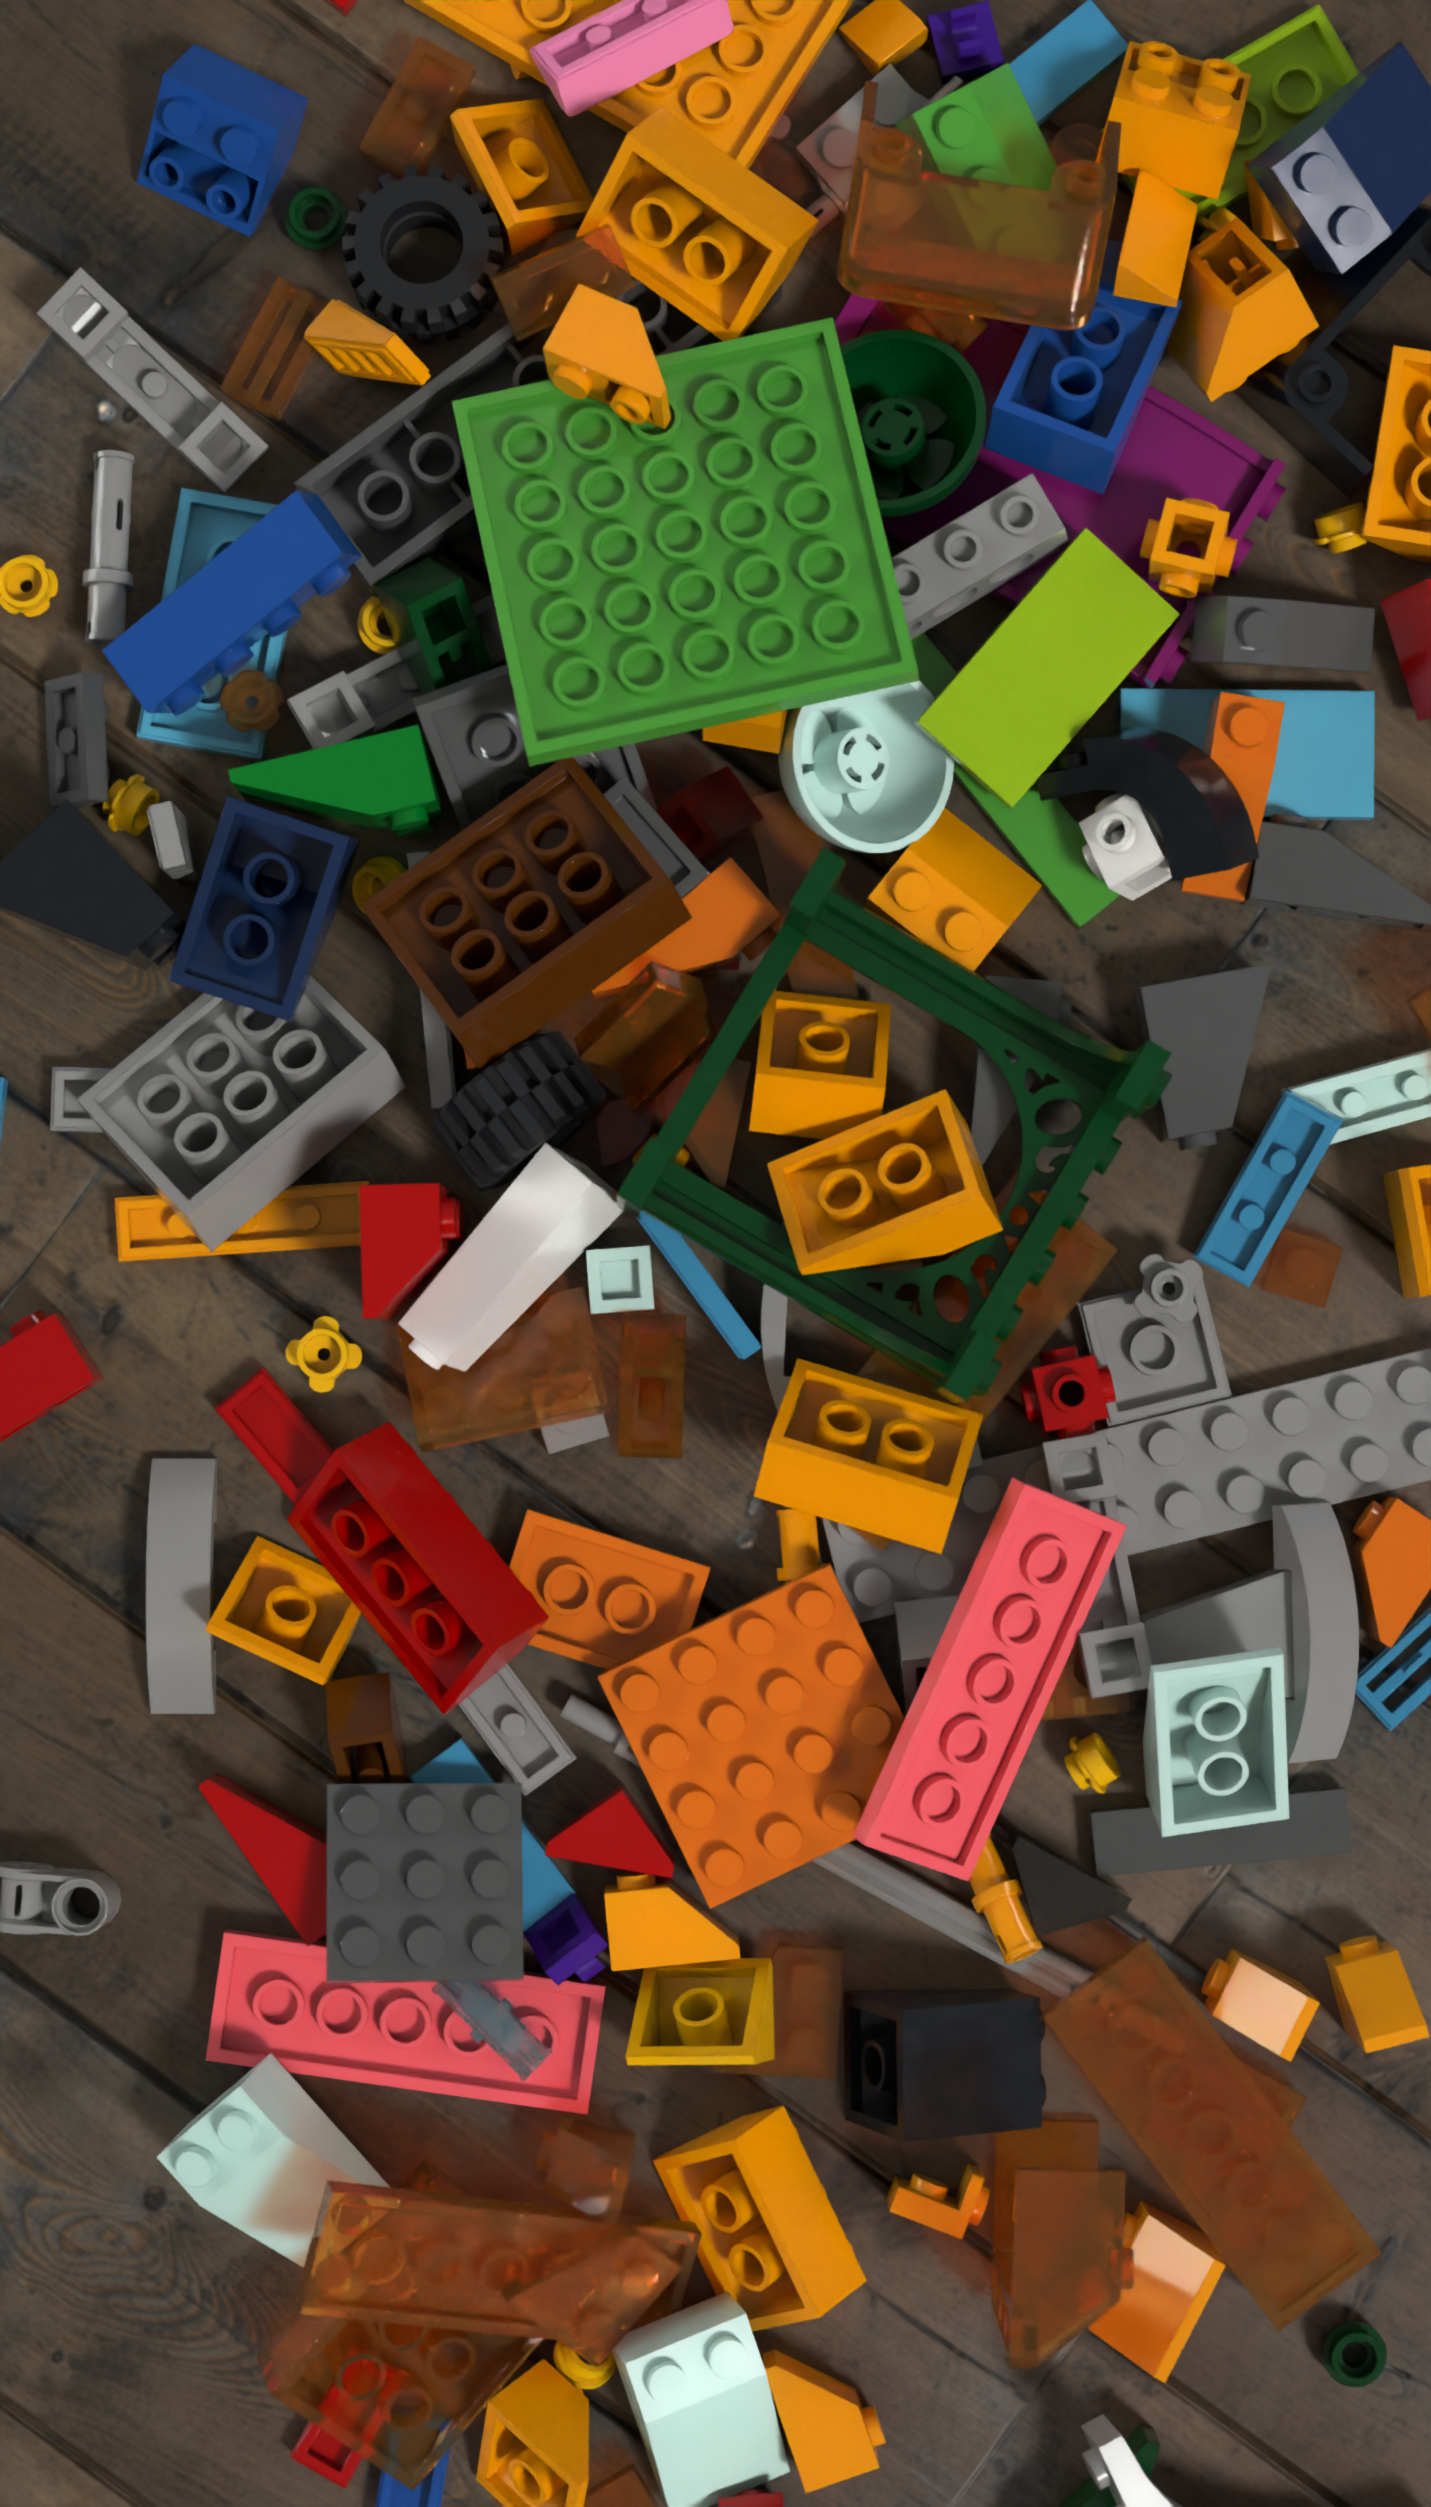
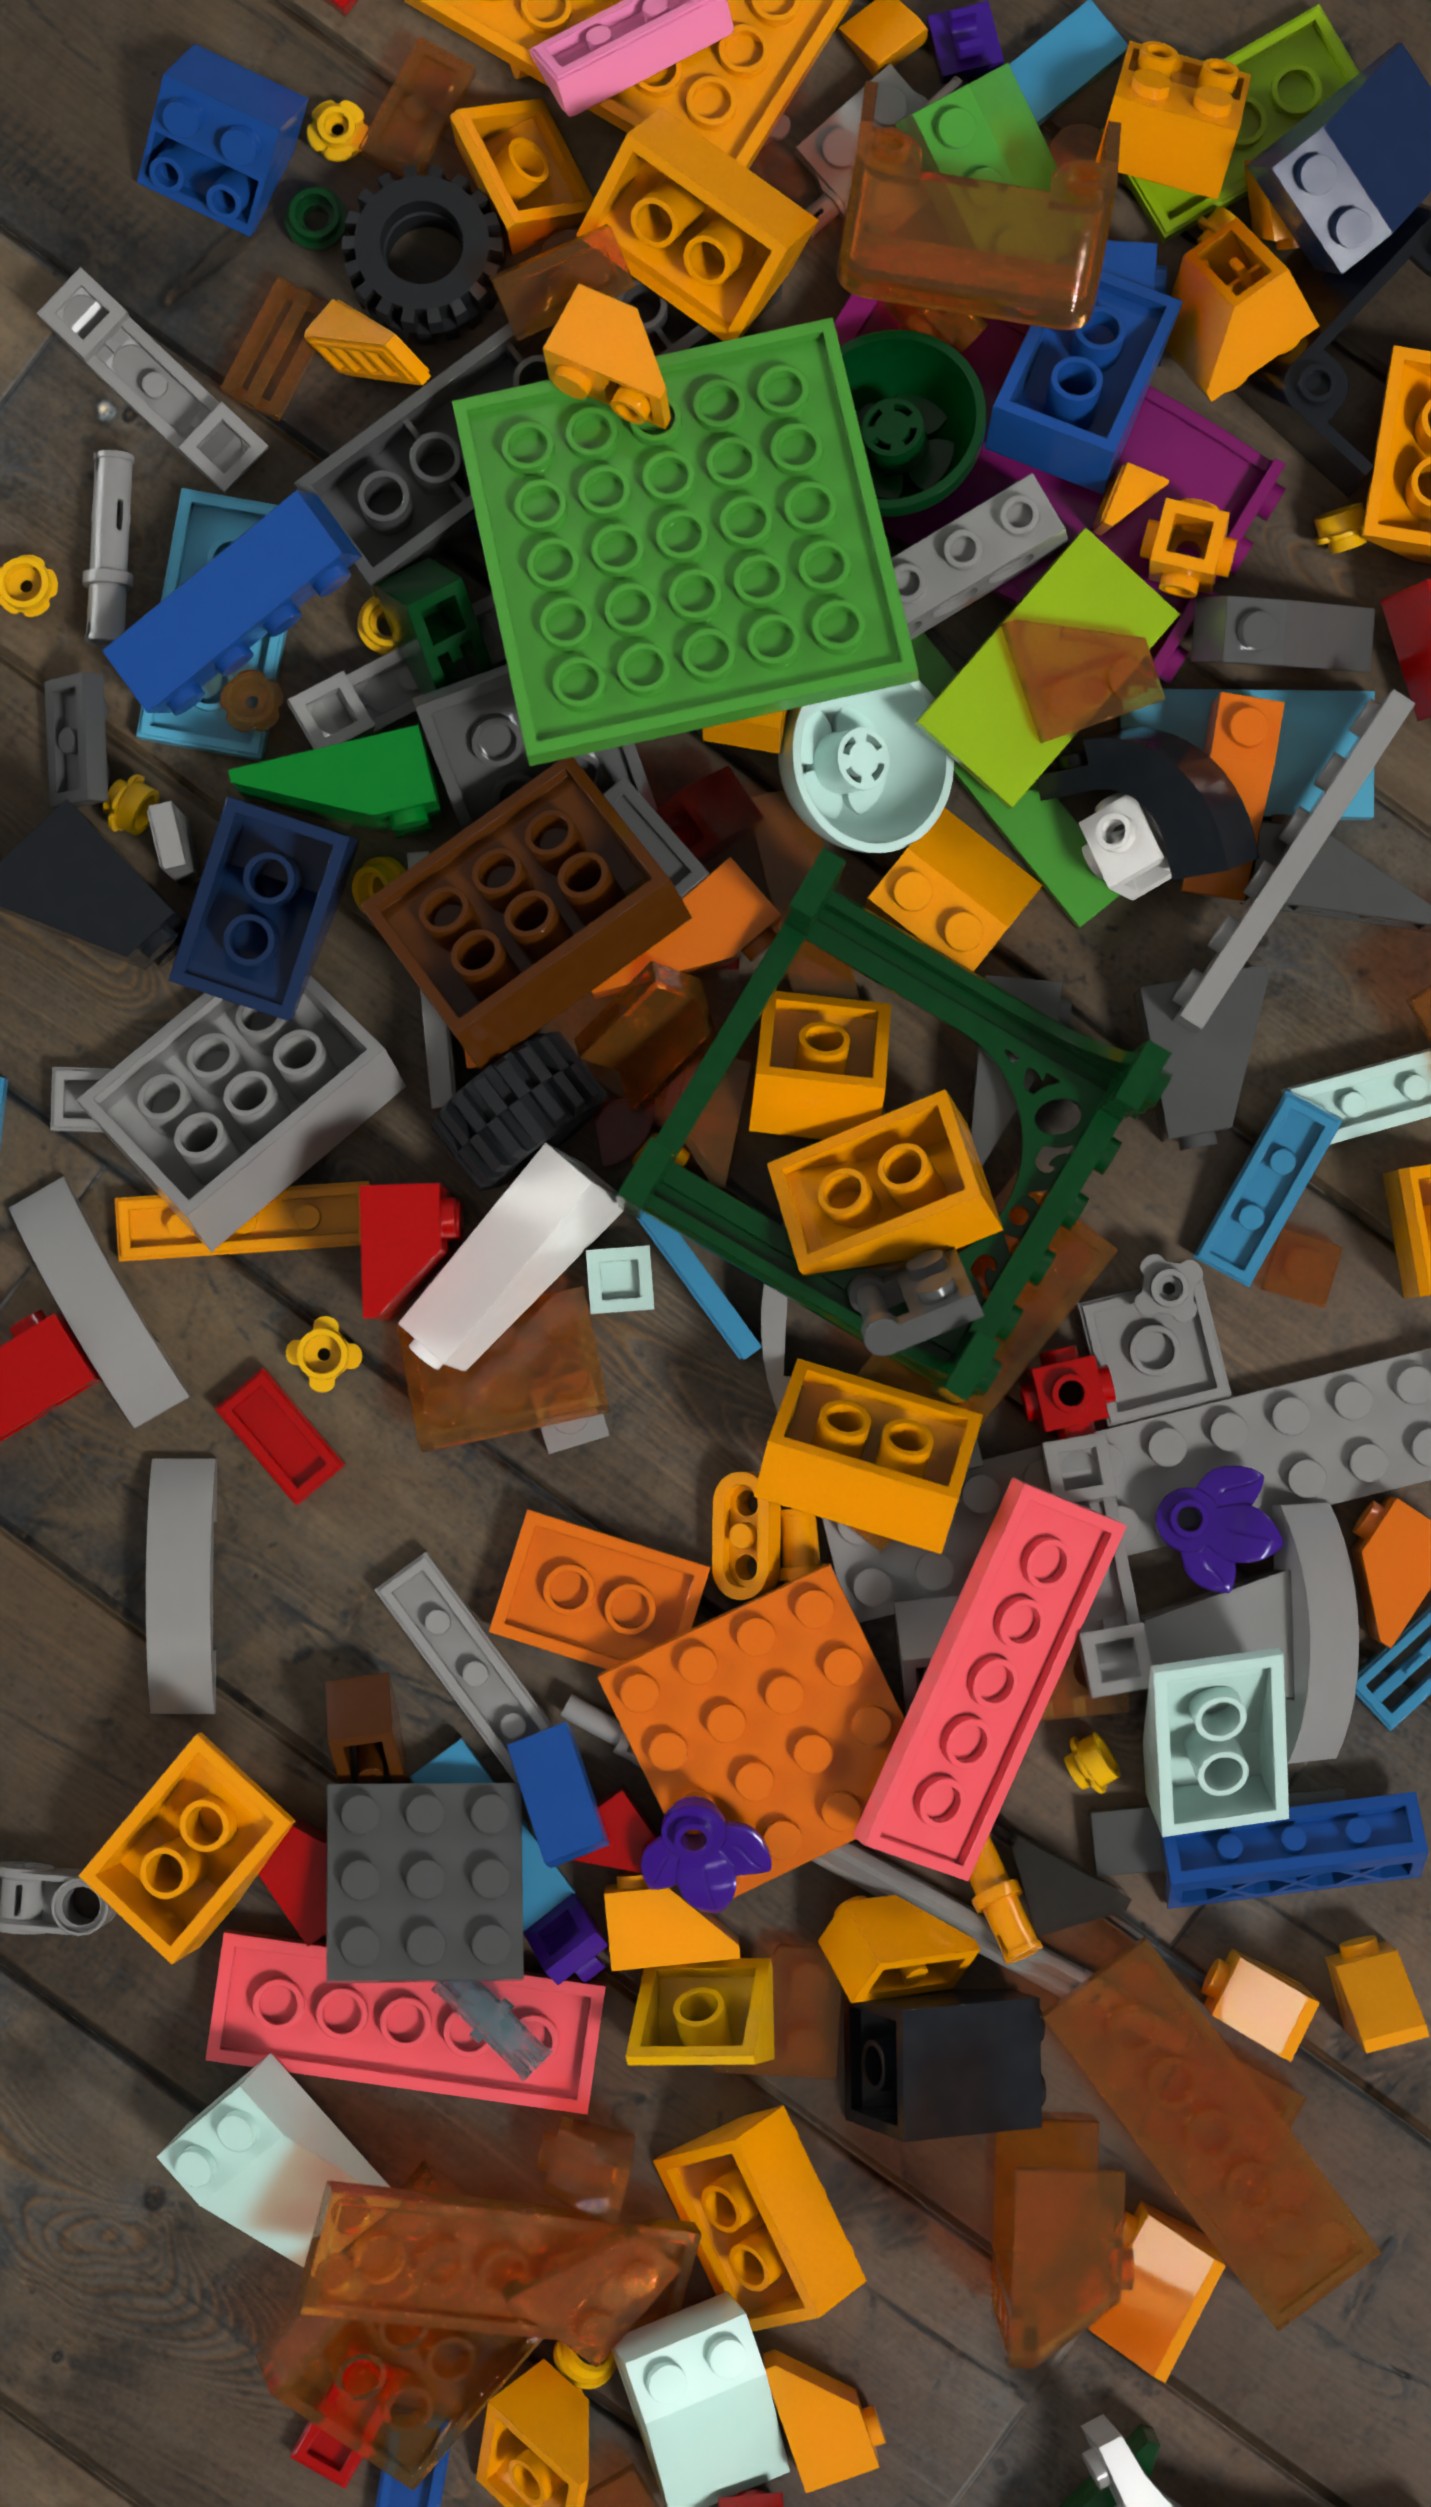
(97, 1303): none -> light grey slope
(188, 1850): none -> light orange slope
(286, 1612): light orange slope -> none
(332, 146): none -> yellow plate
(416, 1566): red slope -> none
(558, 1795): none -> blue tile
(652, 1385): clear orange slope -> none
(704, 1862): none -> dark purple plate
(741, 1534): none -> light orange plate
(893, 1949): none -> light orange slope
(927, 2201): light orange bracket -> none
(935, 1294): none -> dark grey plate
(1079, 675): none -> clear orange wing
(1125, 493): none -> light orange slope
(1155, 243): light orange slope -> none
(1227, 1530): none -> dark purple plate
(1304, 837): none -> light grey plate
(1310, 1851): none -> blue fence
(1363, 2370): dark green plate -> none

